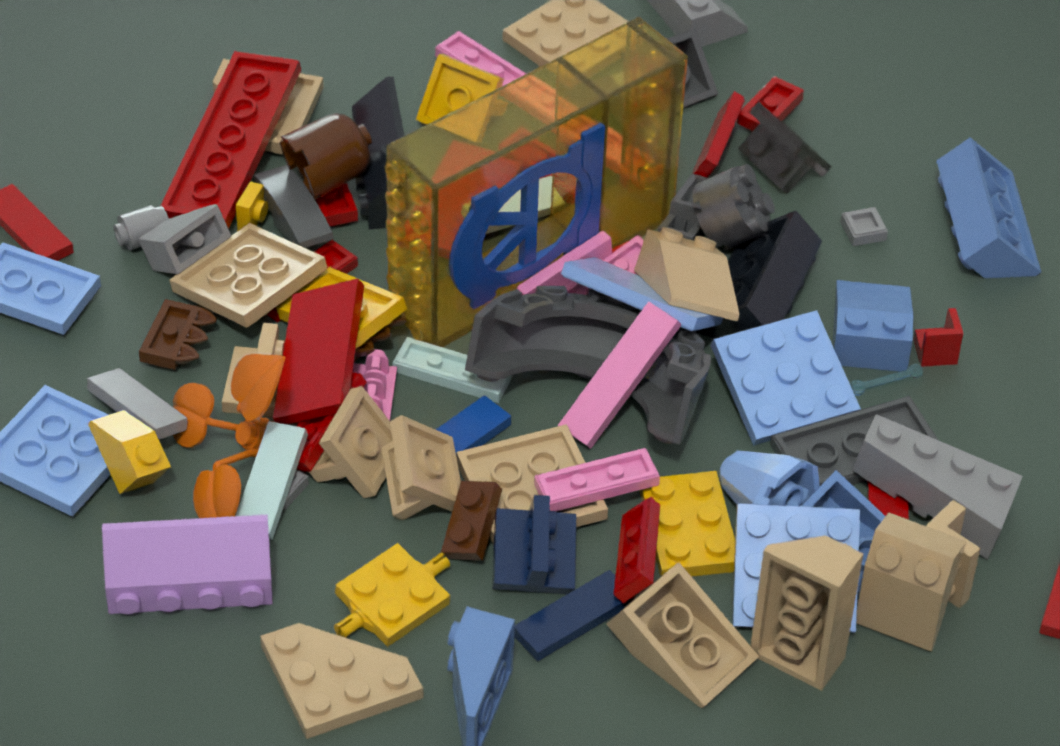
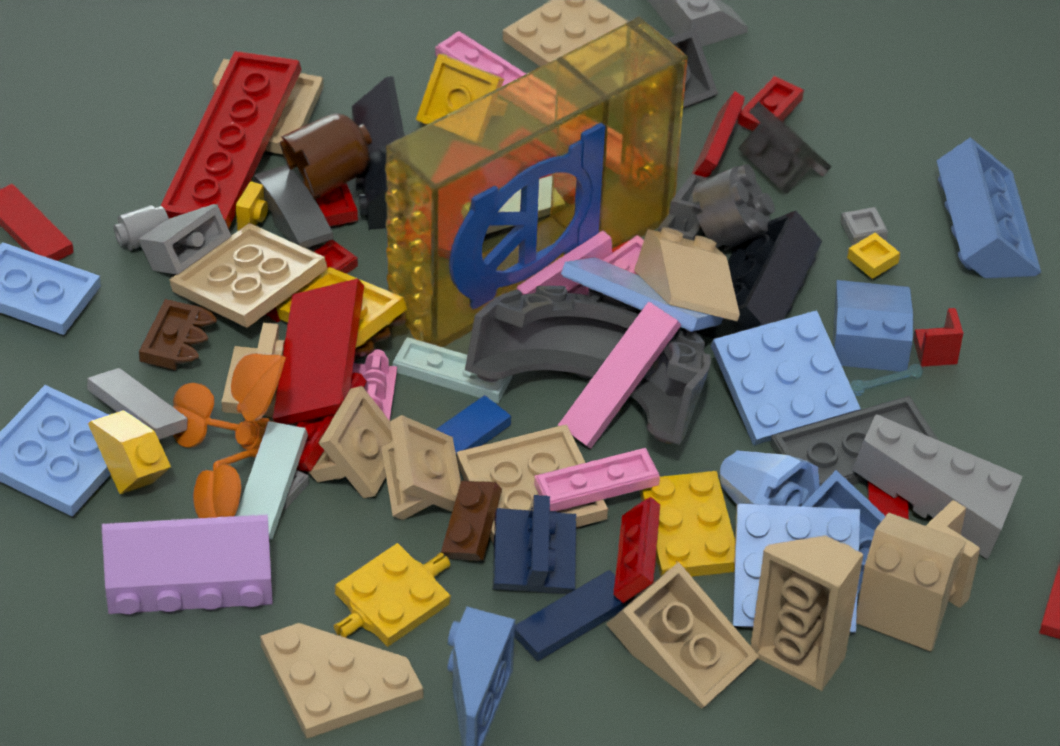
(873, 255): none -> yellow plate

